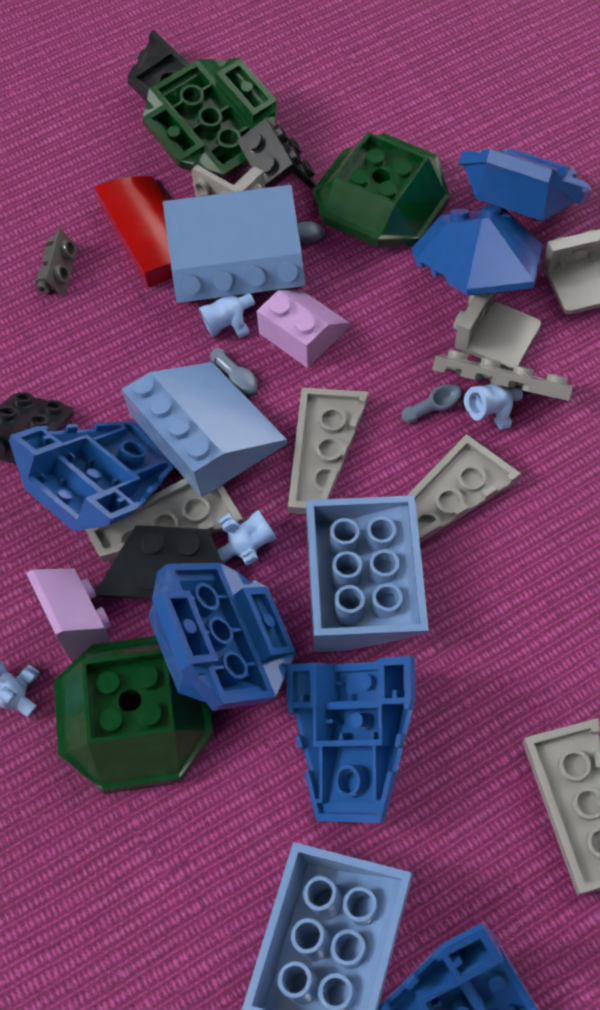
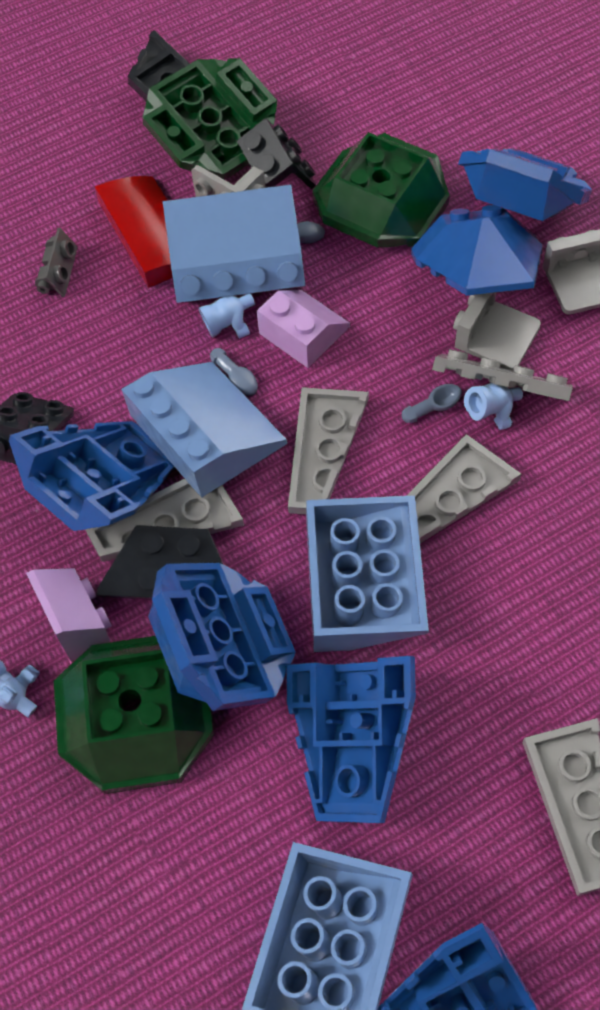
(245, 538): light blue piece -> none

